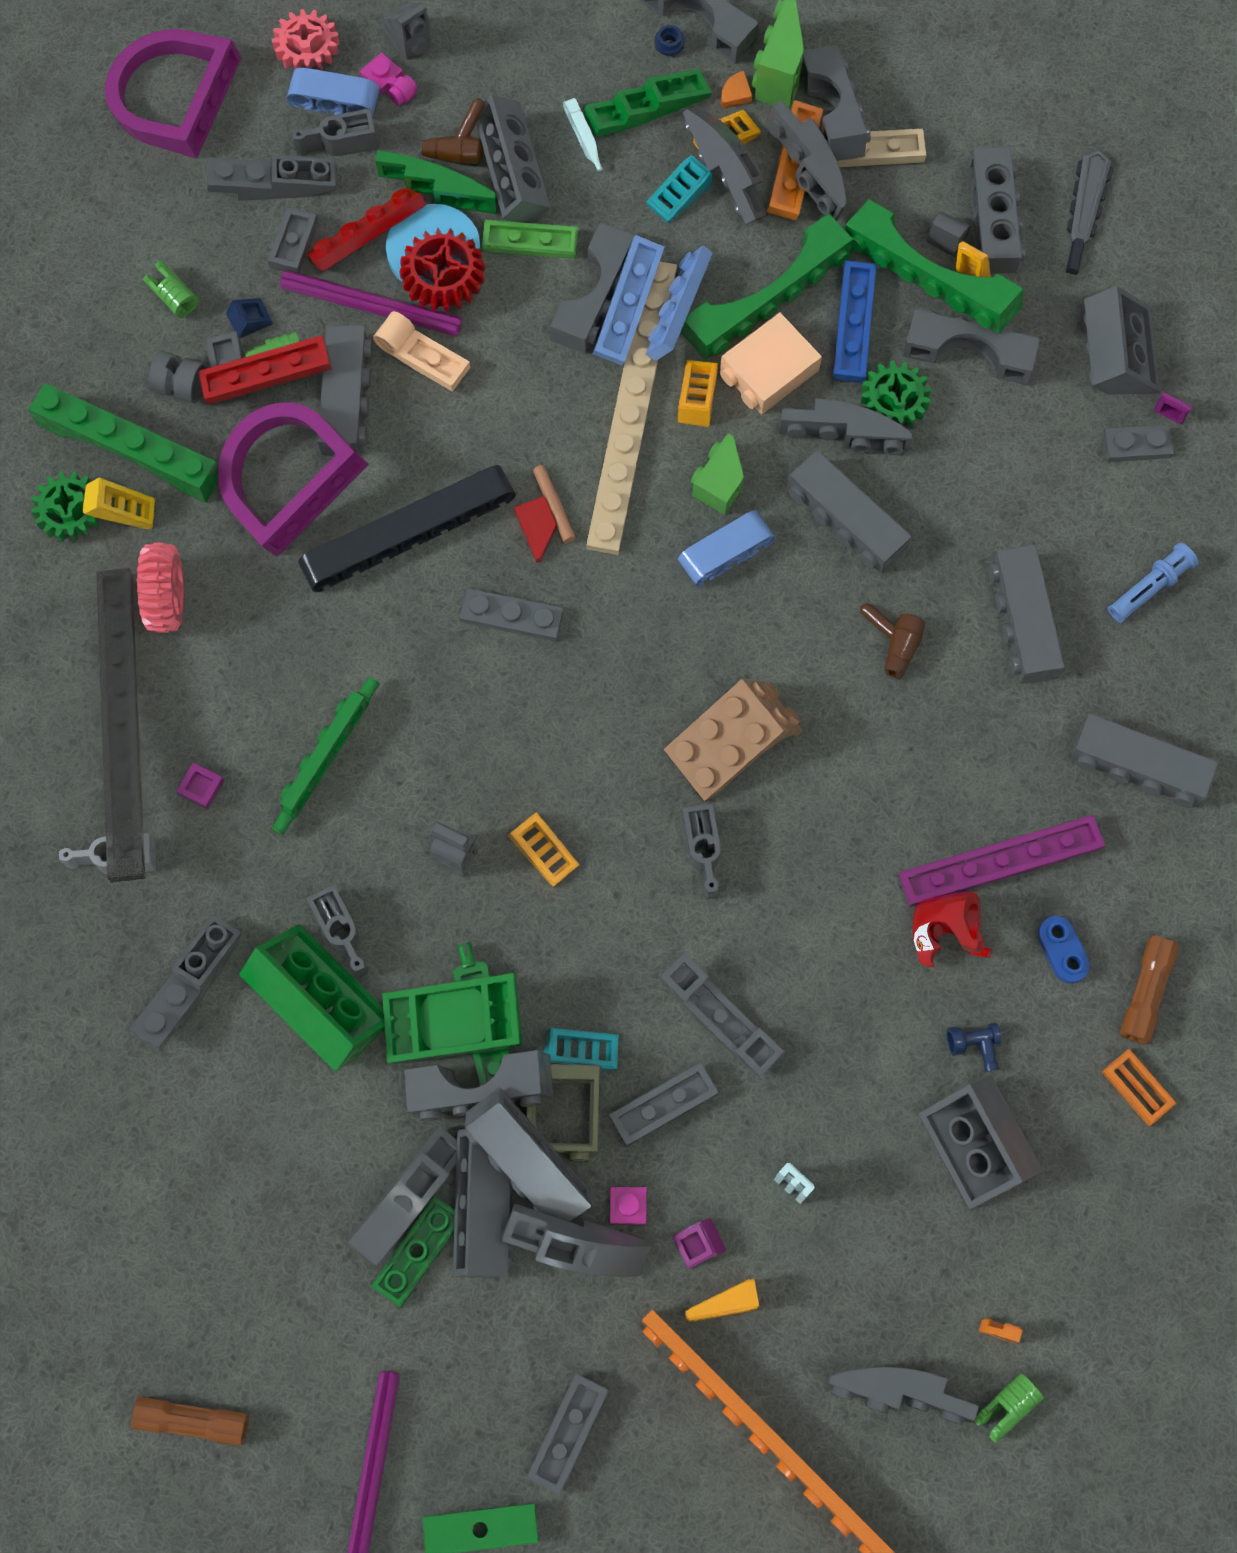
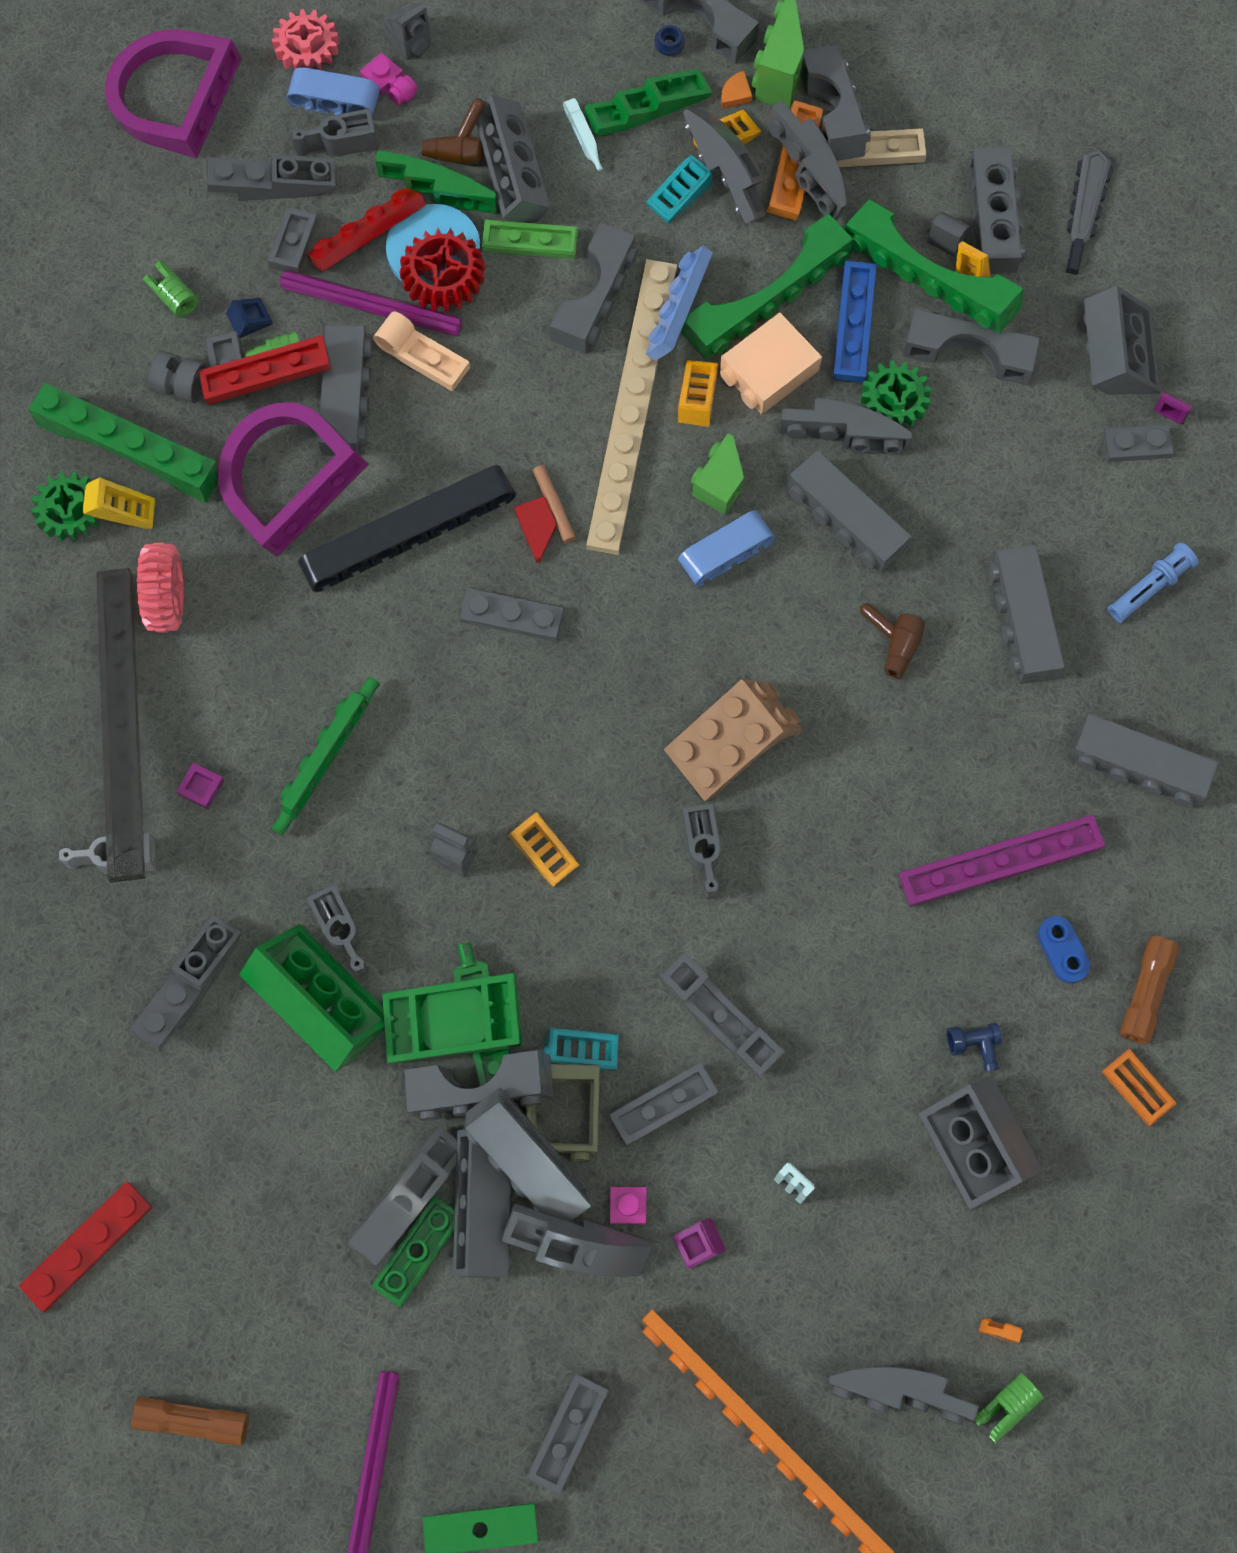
(85, 1247): none -> red plate
(628, 300): medium blue plate -> none
(731, 1301): light orange slope -> none
(948, 913): red piece -> none

